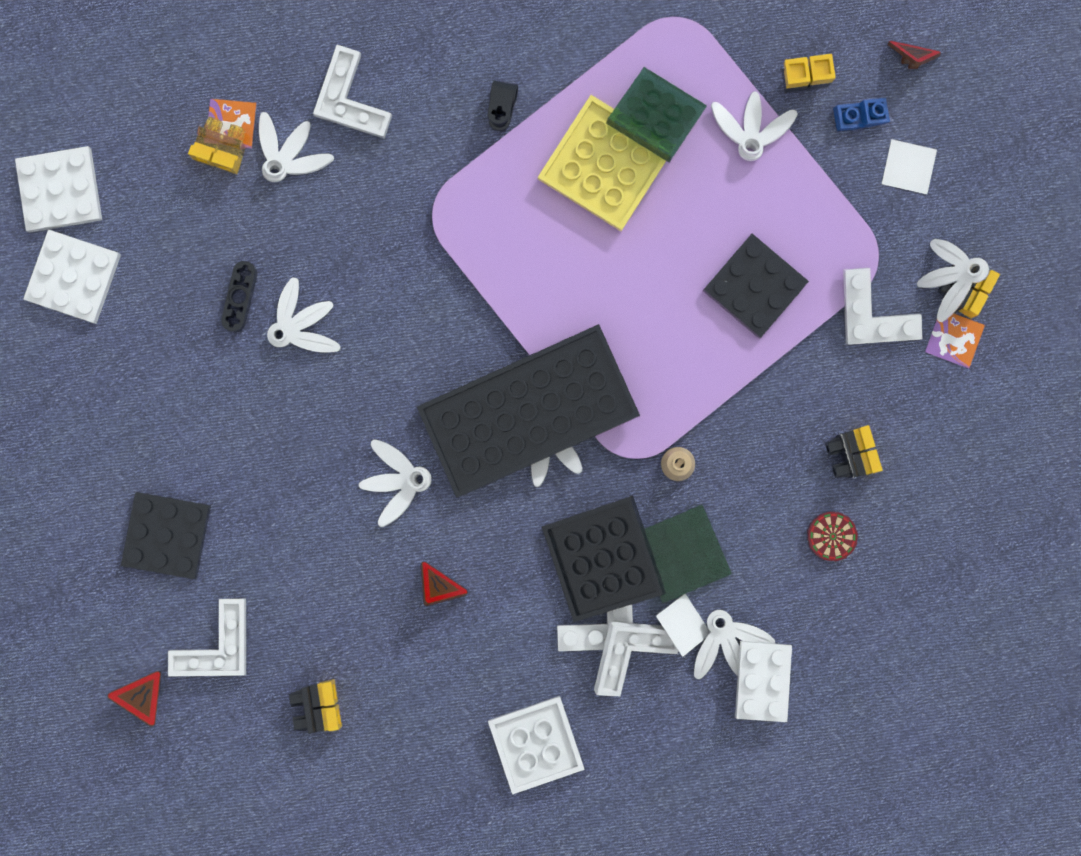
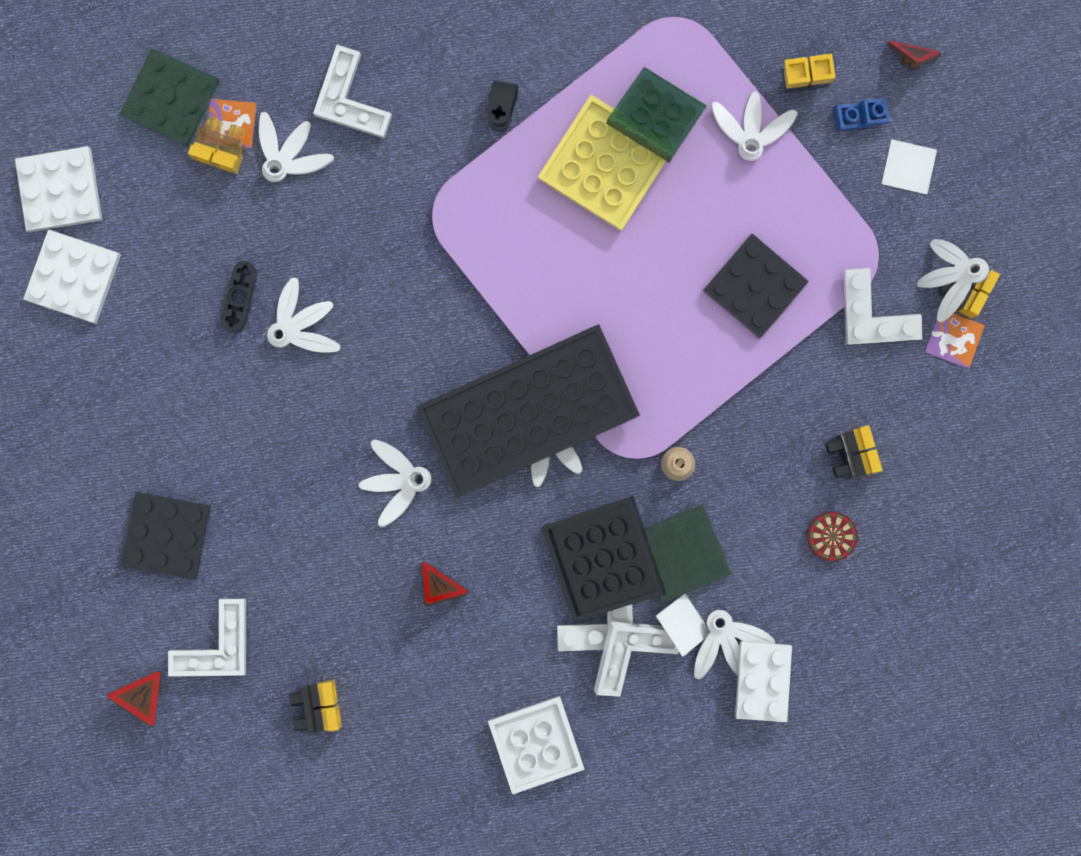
(169, 97): none -> clear green plate

